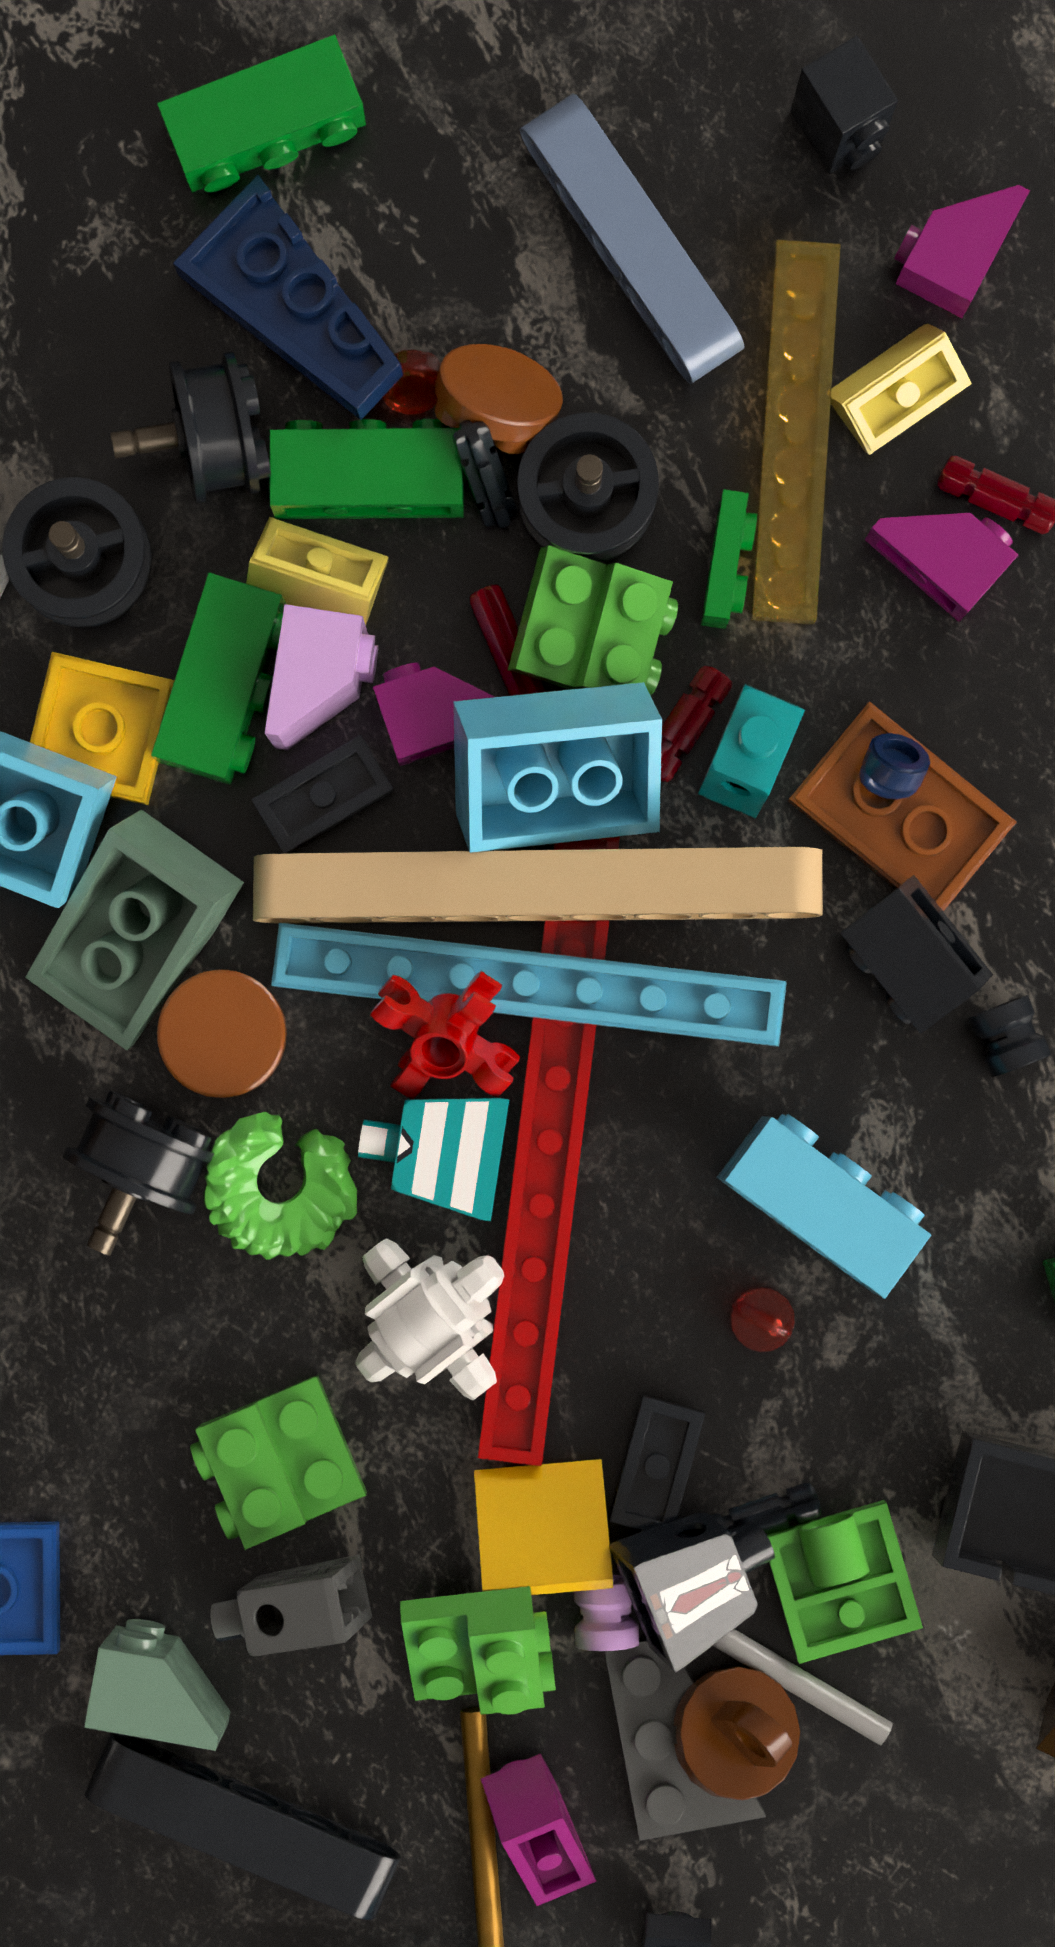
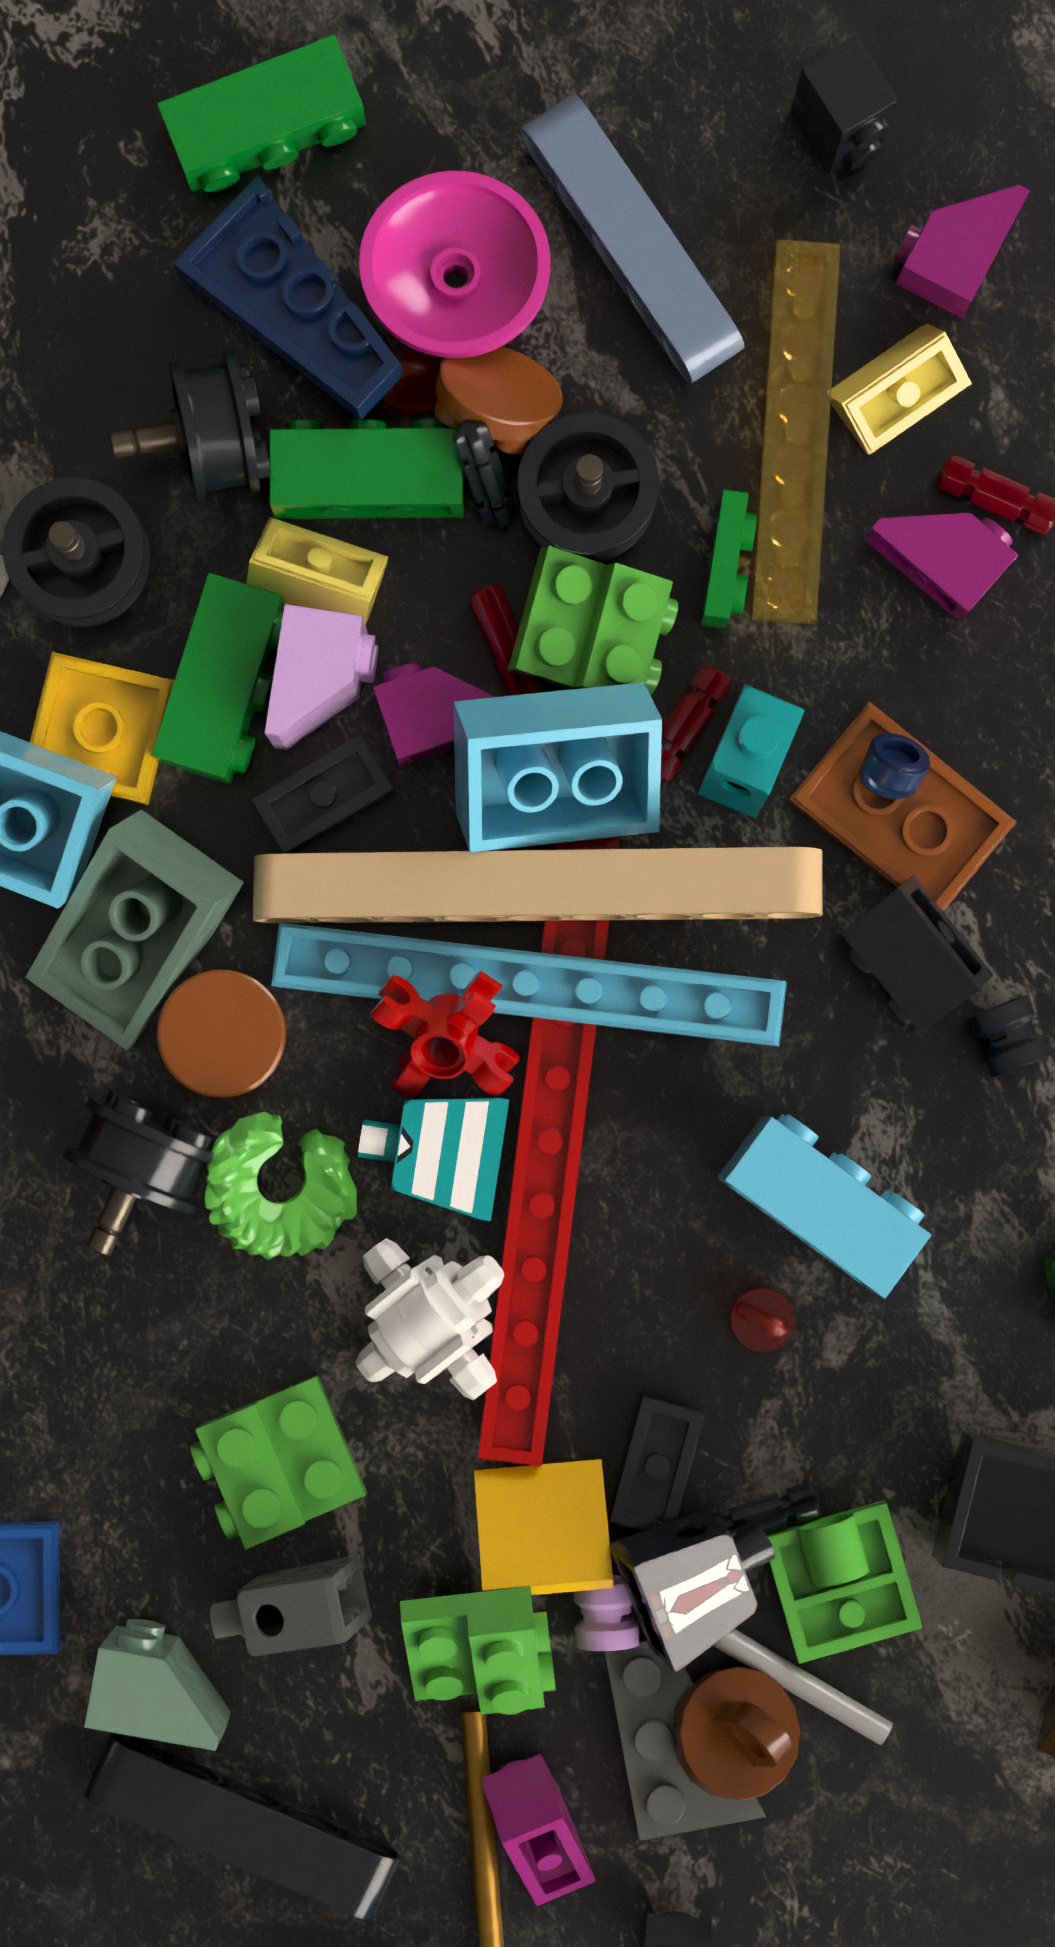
(450, 227): none -> dark pink dish

